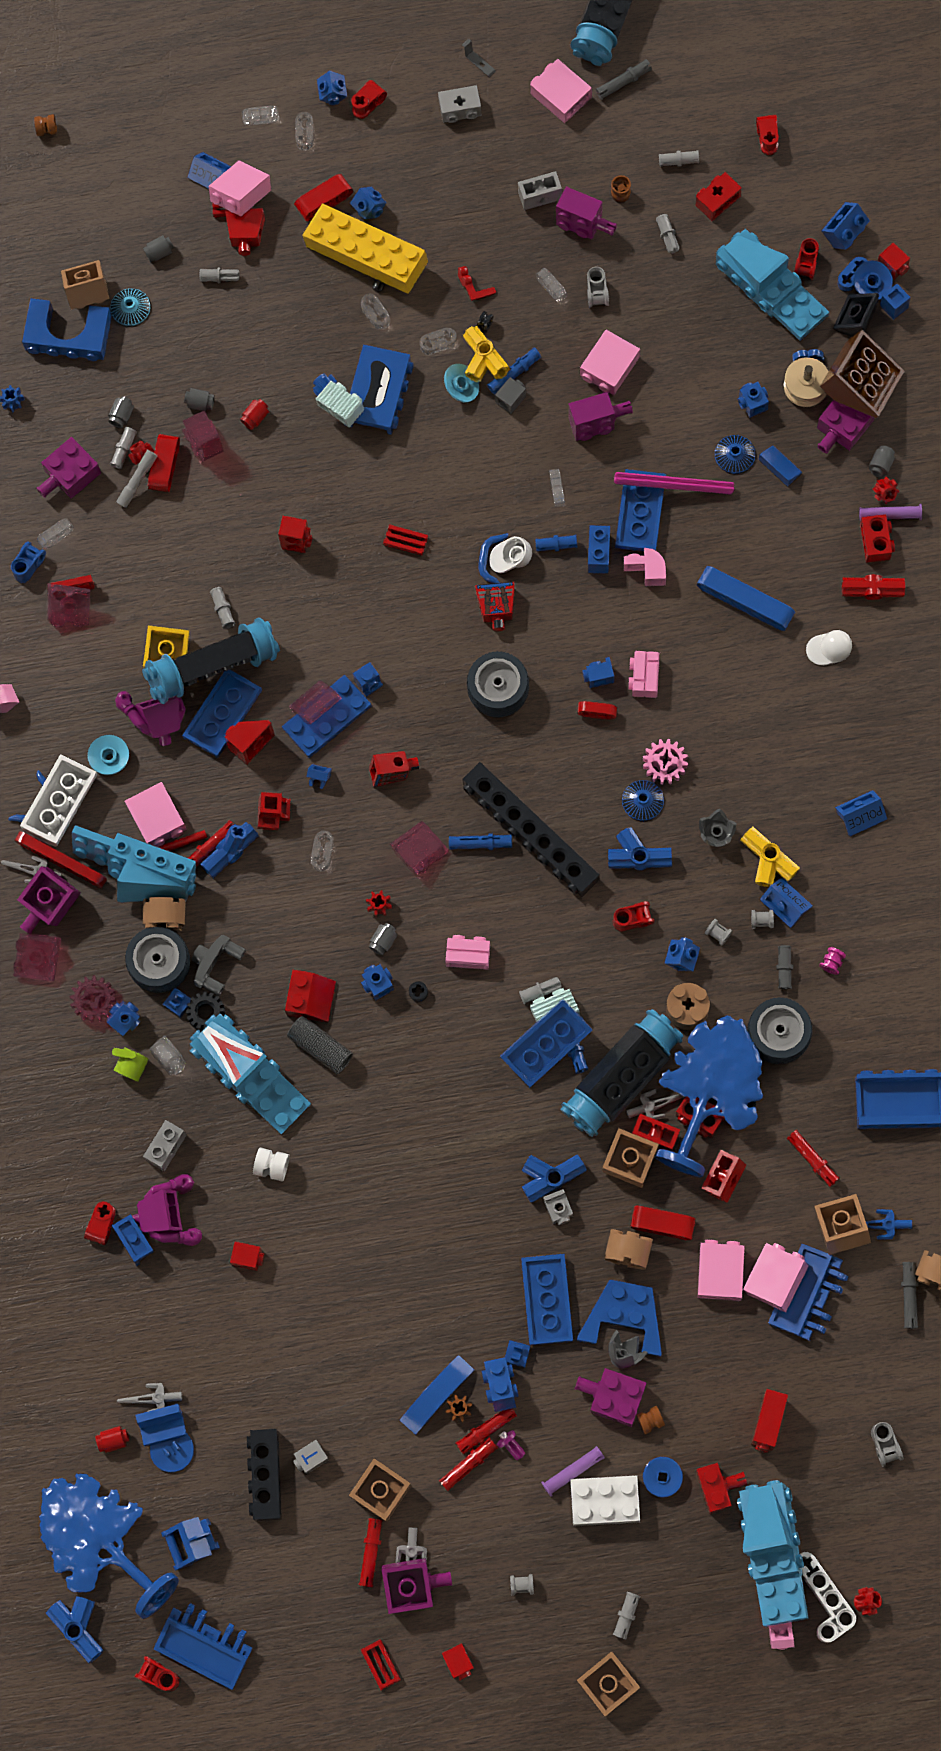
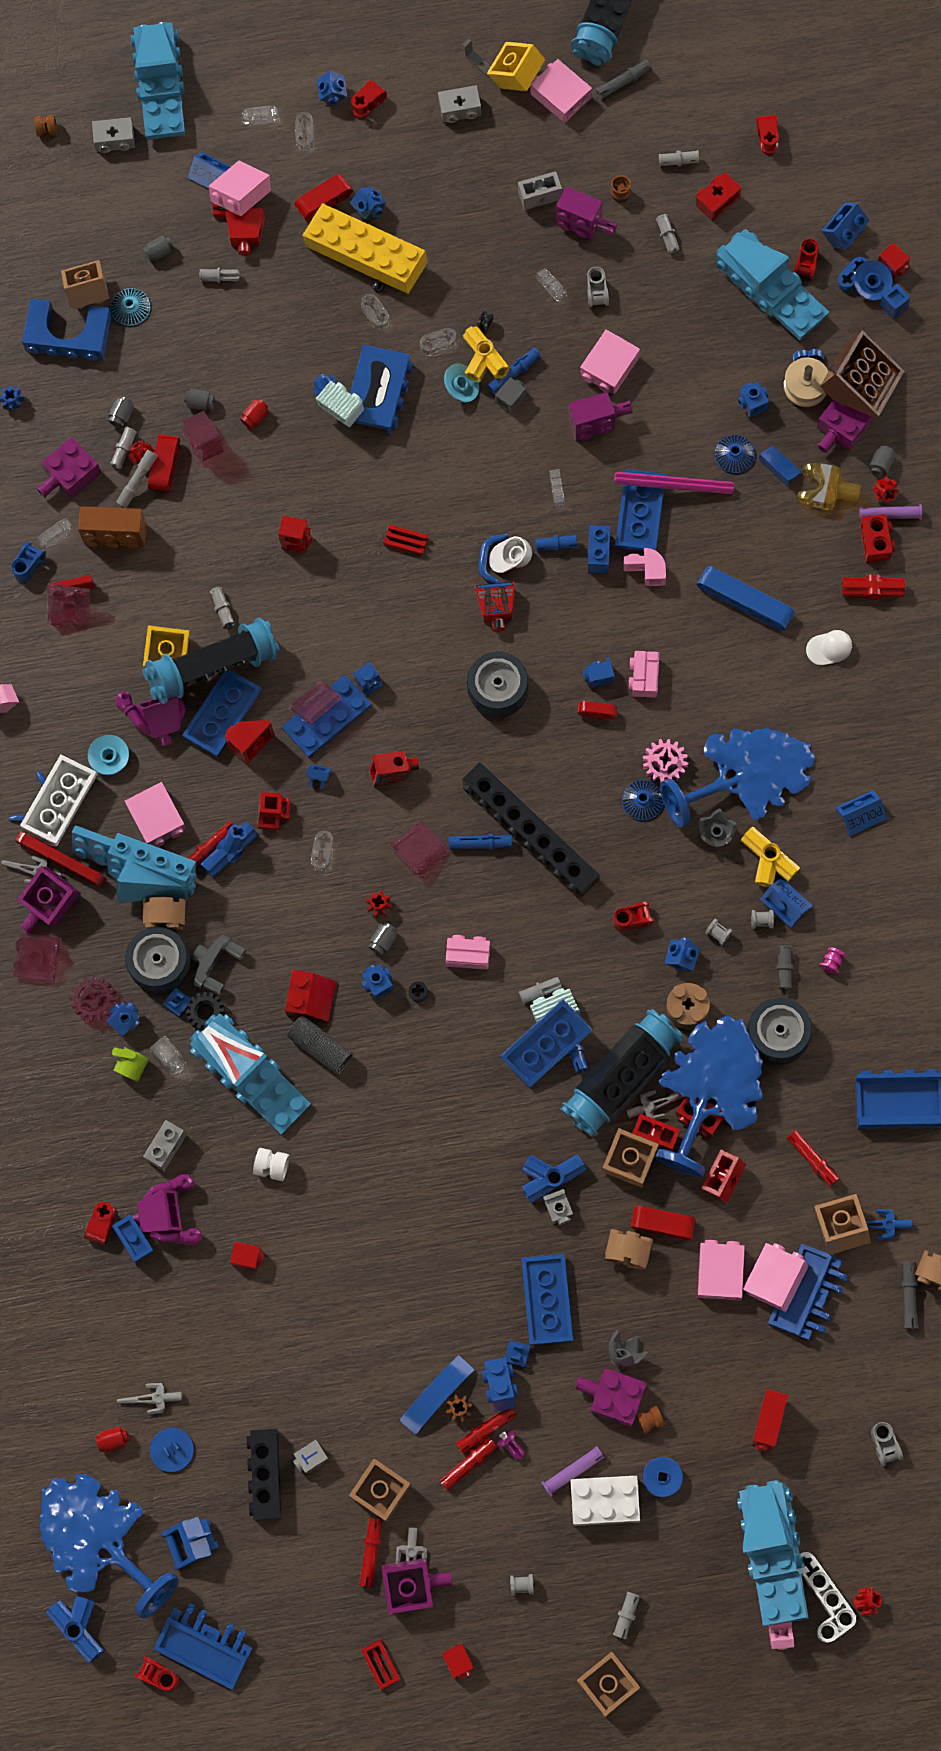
(105, 130): none -> light grey brick
(112, 527): none -> dark orange brick
(159, 79): none -> dark azure wedge
(161, 1425): blue panel -> none
(184, 841): red bar -> none
(466, 281): red piece -> none
(516, 66): none -> yellow brick
(628, 1307): blue wing -> none
(633, 847): blue piece -> none
(716, 1487): red brick -> none
(763, 767): none -> blue plant
(829, 487): none -> clear yellow connector
(856, 313): black slope -> none

